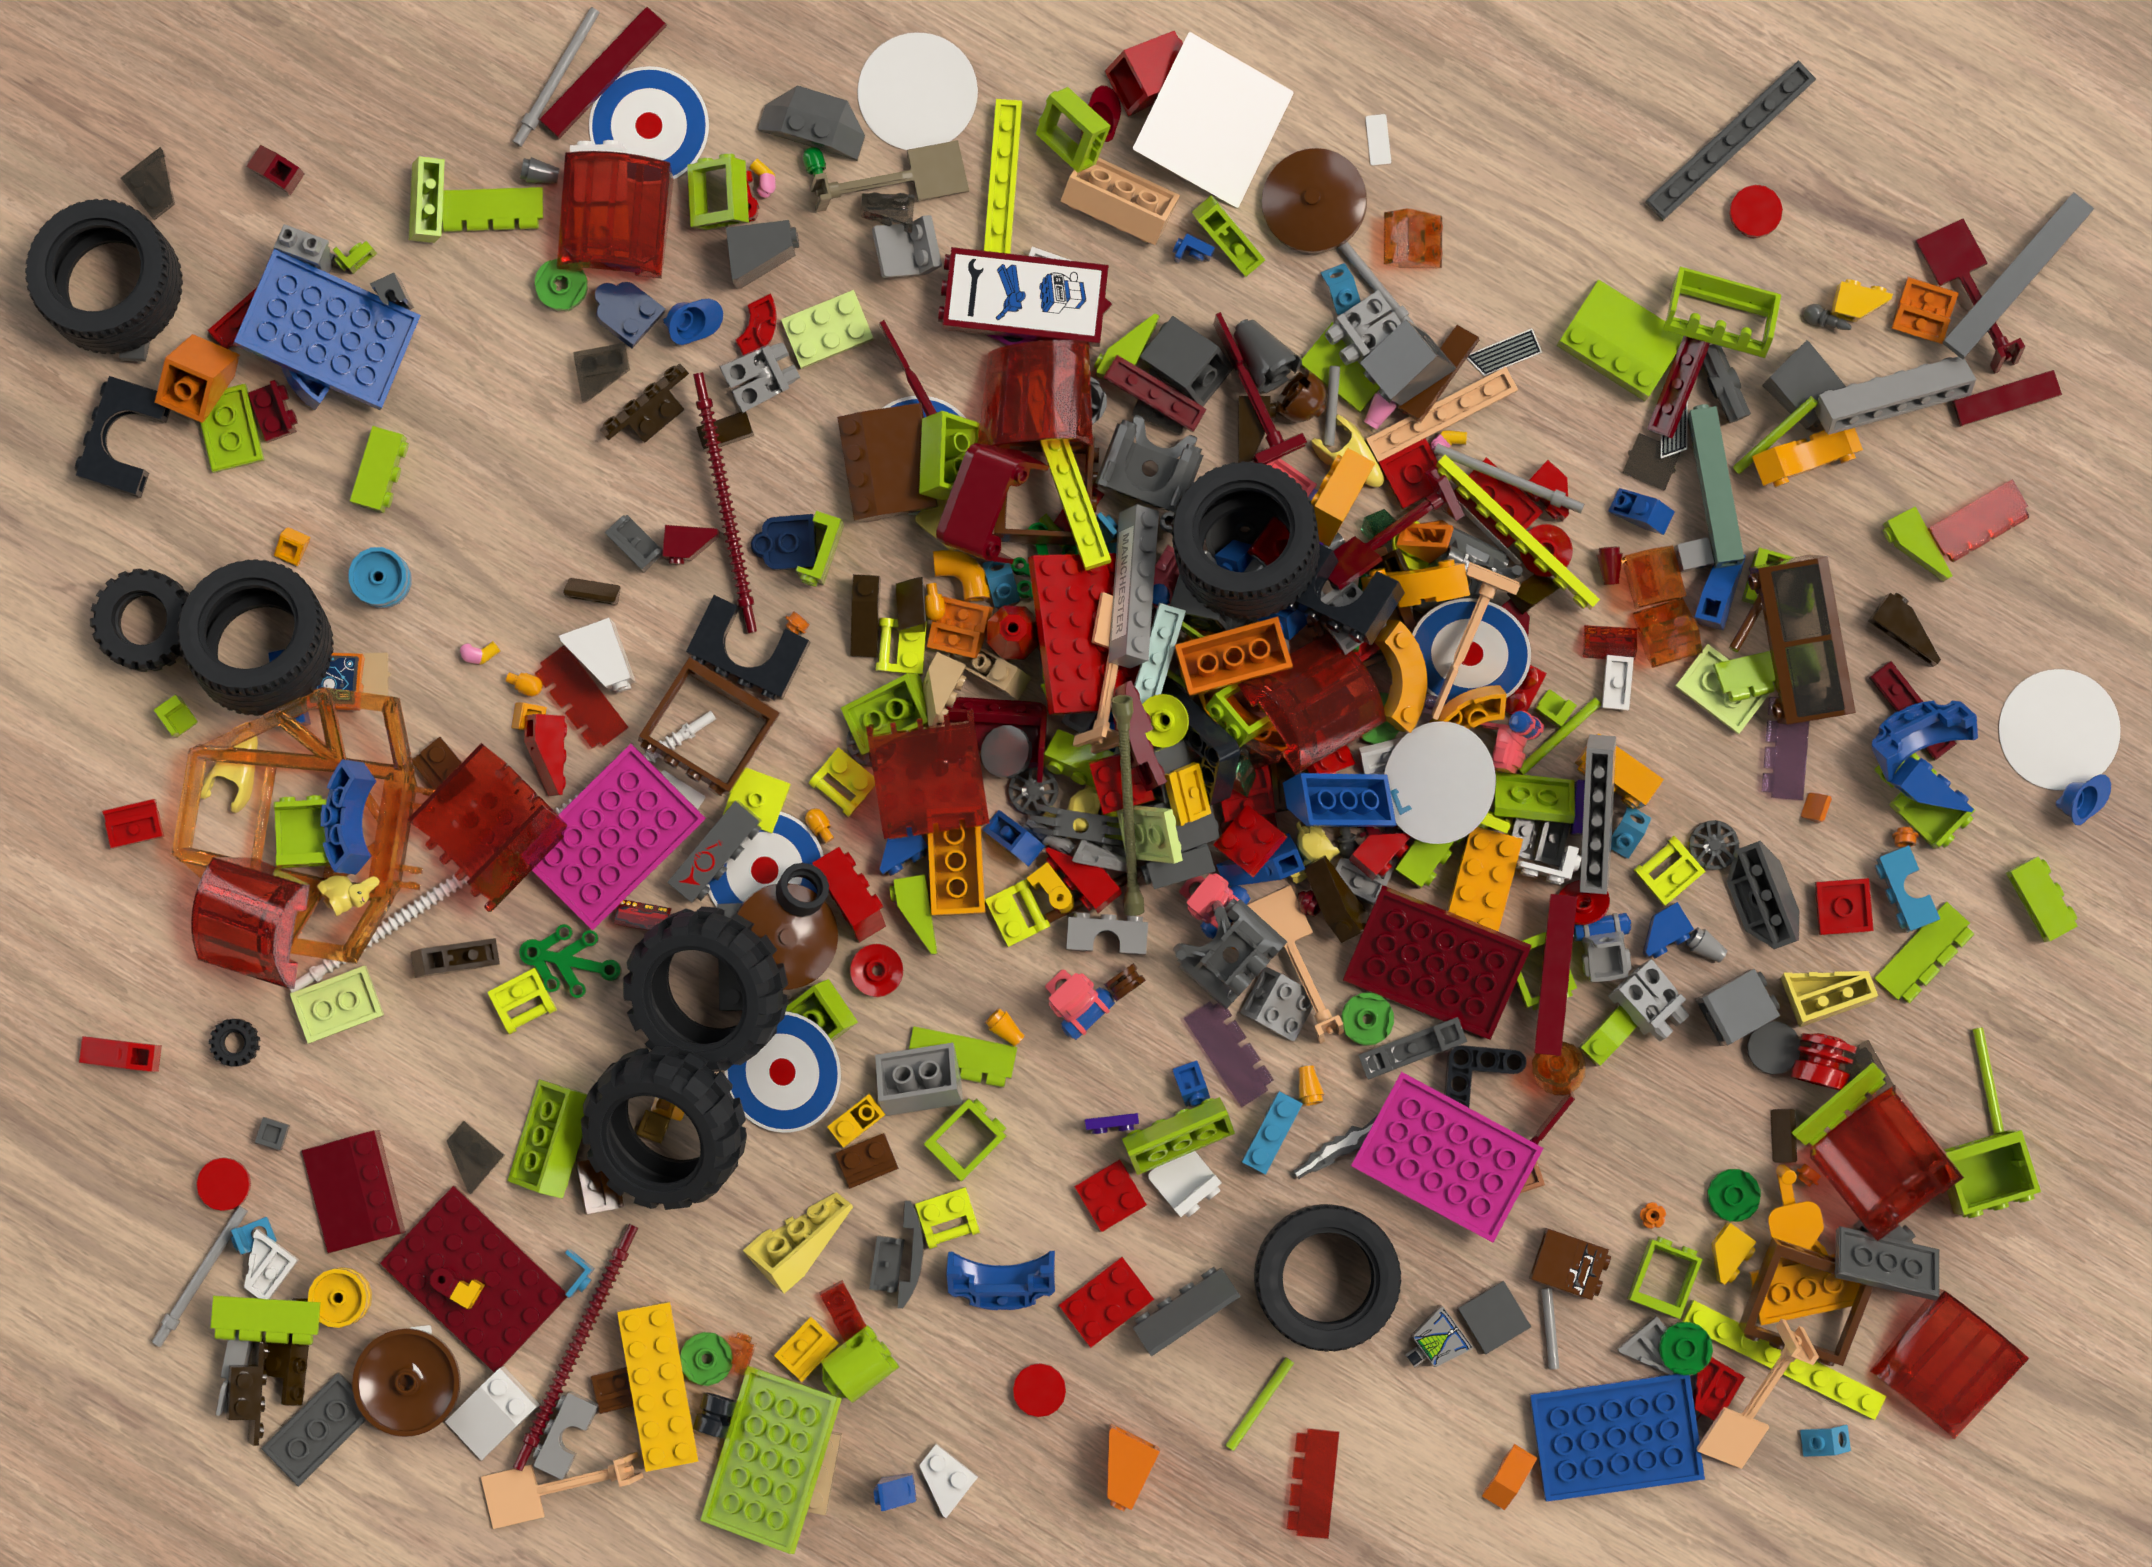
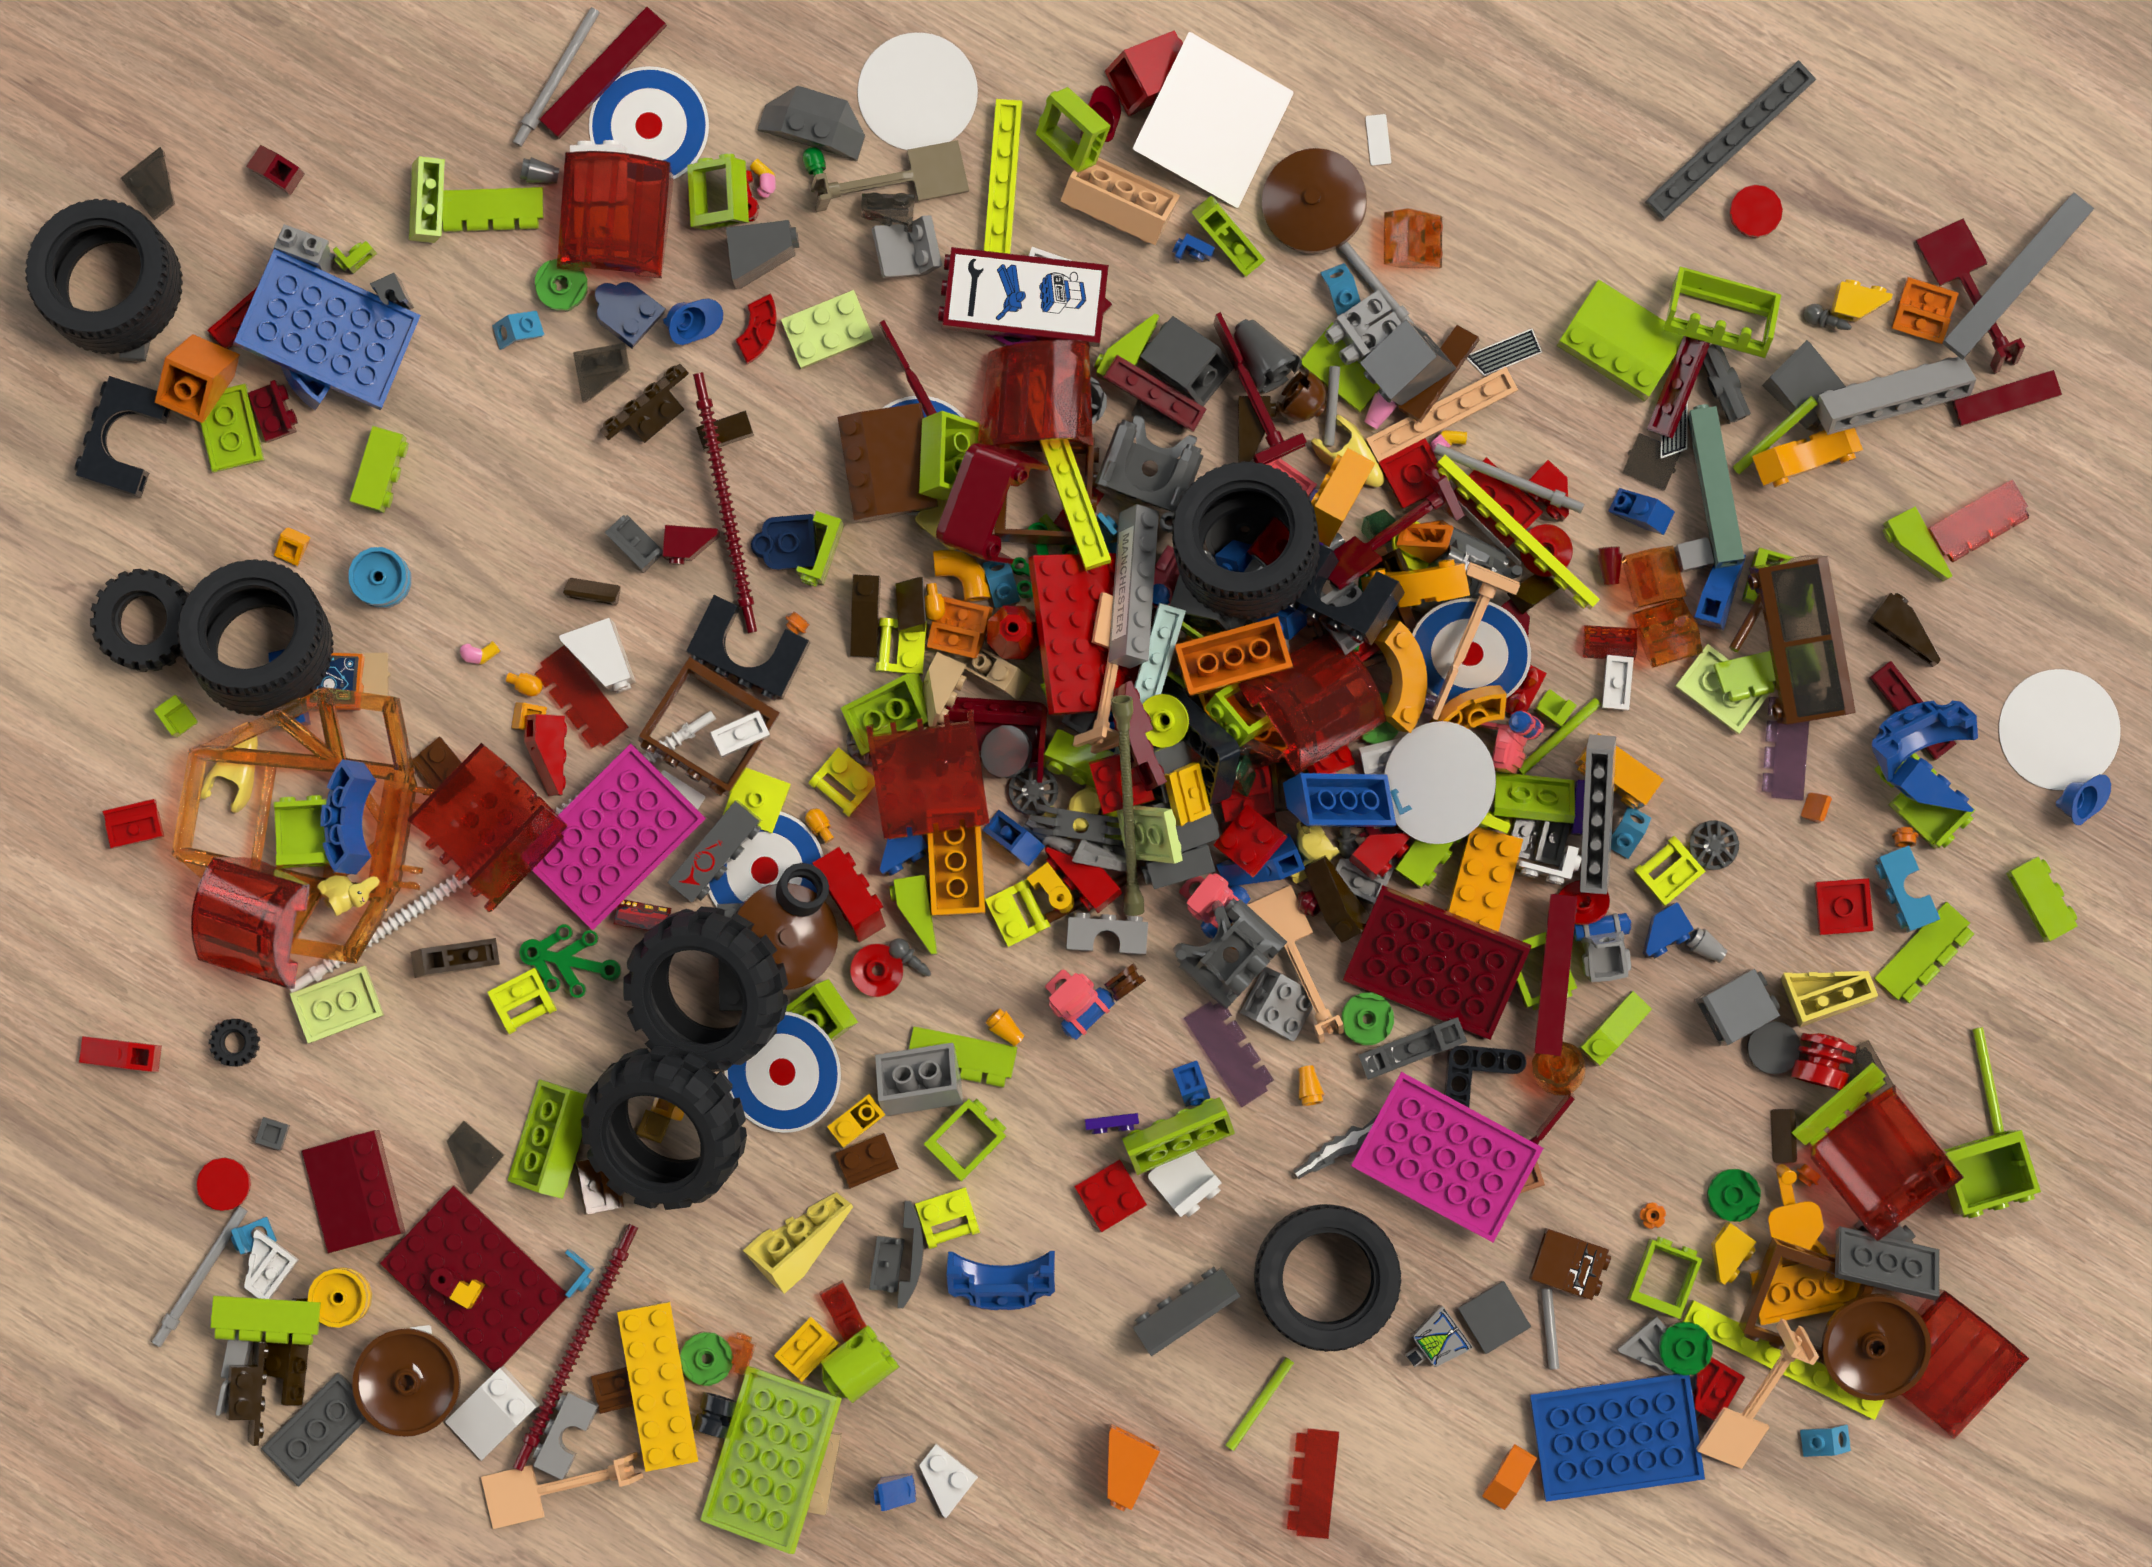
(518, 327): none -> dark azure bracket
(739, 734): none -> white plate
(767, 375): light grey hips -> none
(900, 949): none -> dark grey bar
(1039, 1390): red tile -> none
(1106, 1302): red plate -> none
(1272, 1132): dark azure arch -> none
(1650, 1000): light grey hips -> none
(1763, 896): dark grey wedge -> none
(1876, 1346): none -> reddish brown dish

